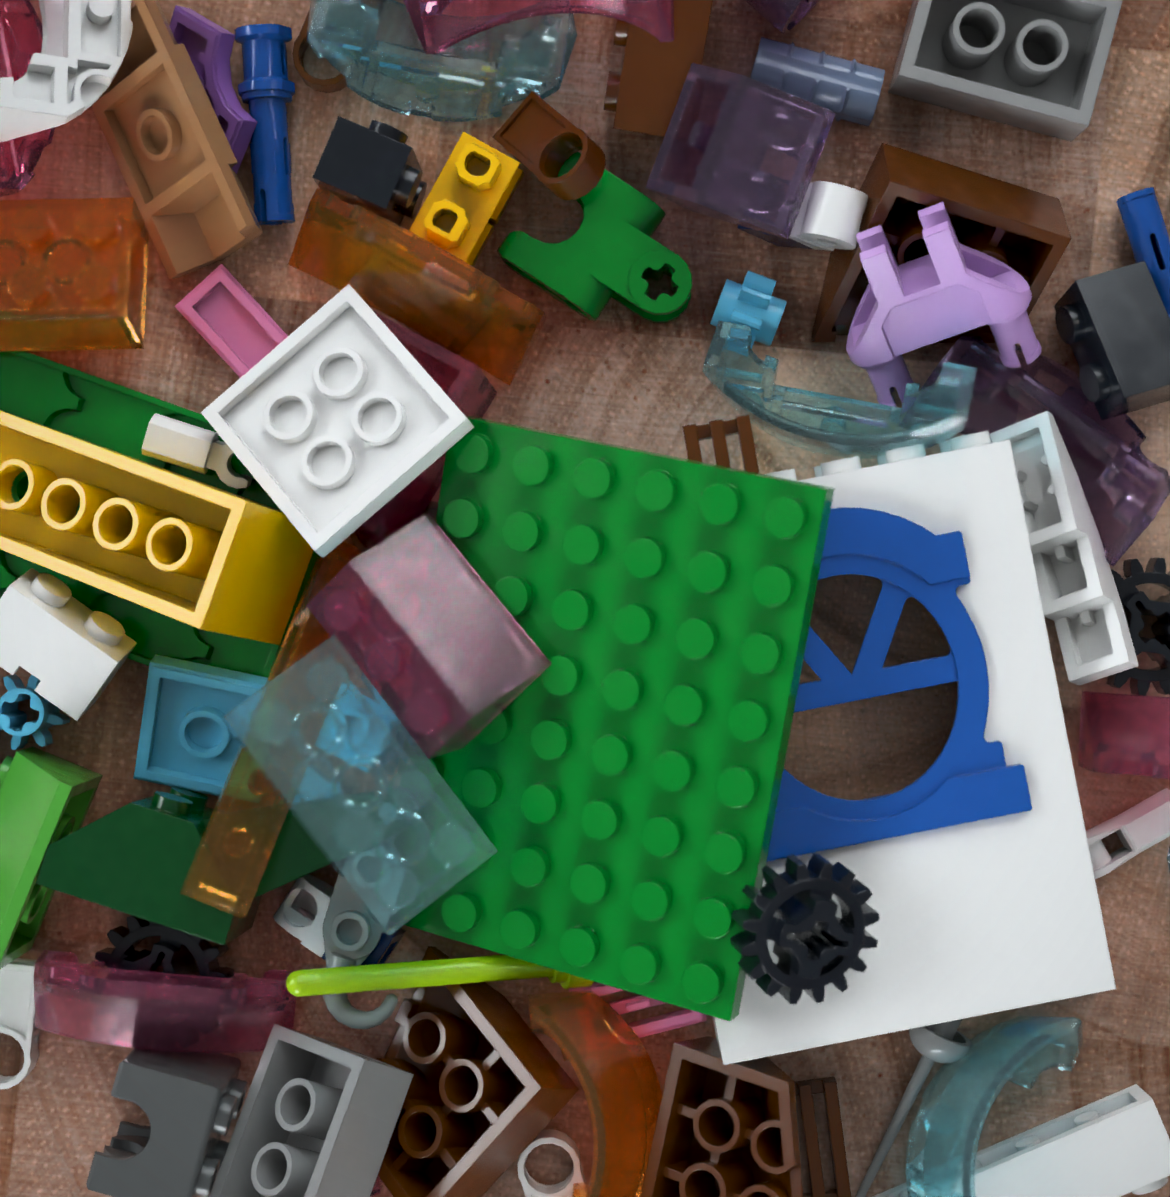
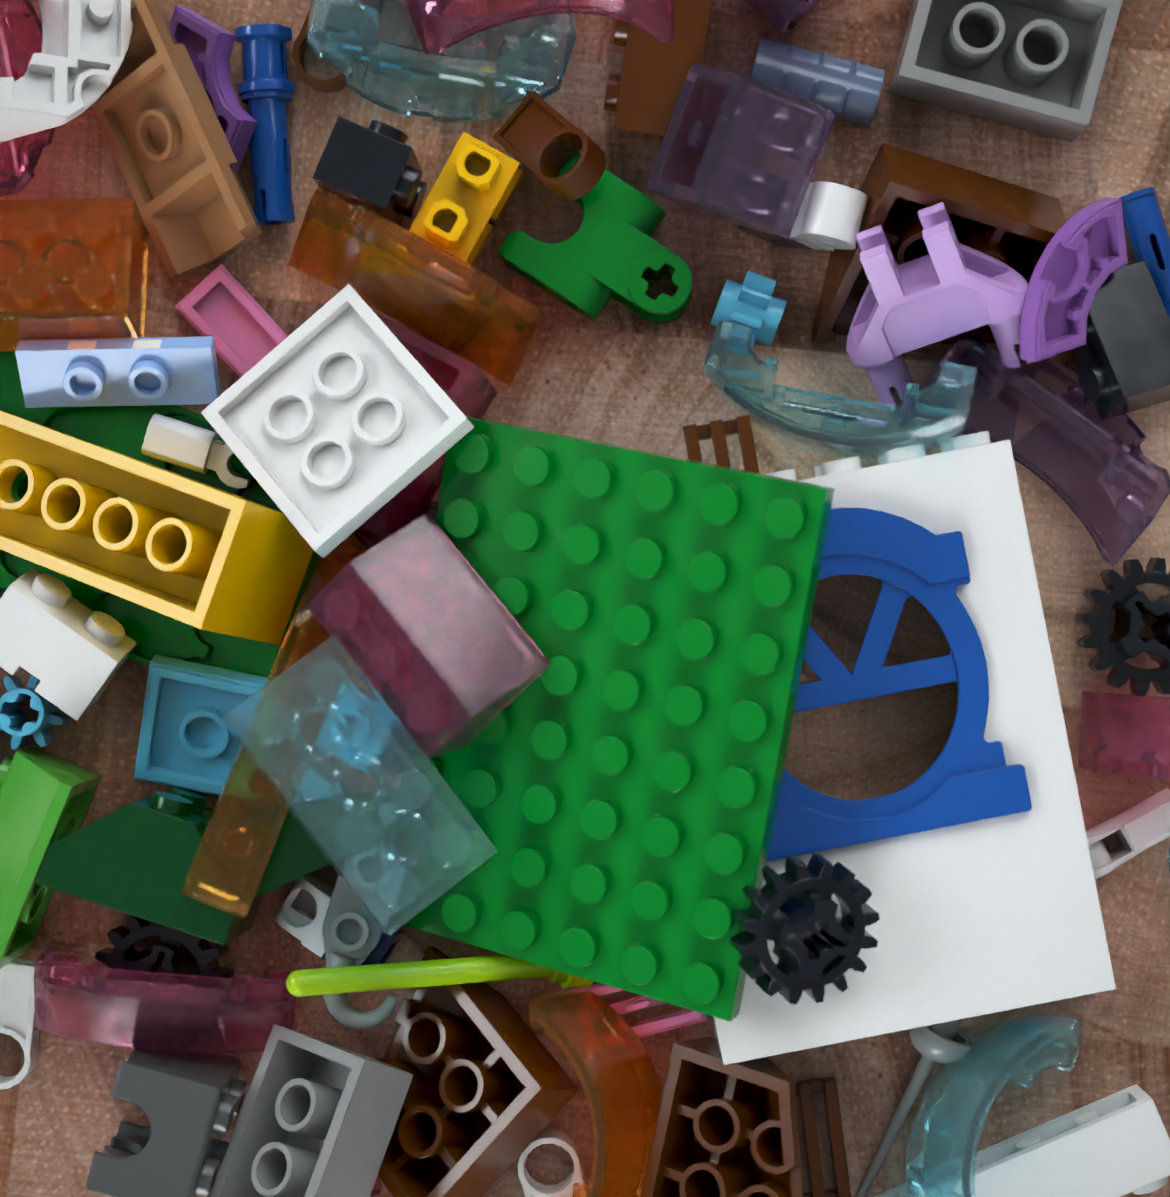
(118, 371): none -> light blue plate
(1068, 277): none -> medium lavender tile
(1068, 554): white slope -> none

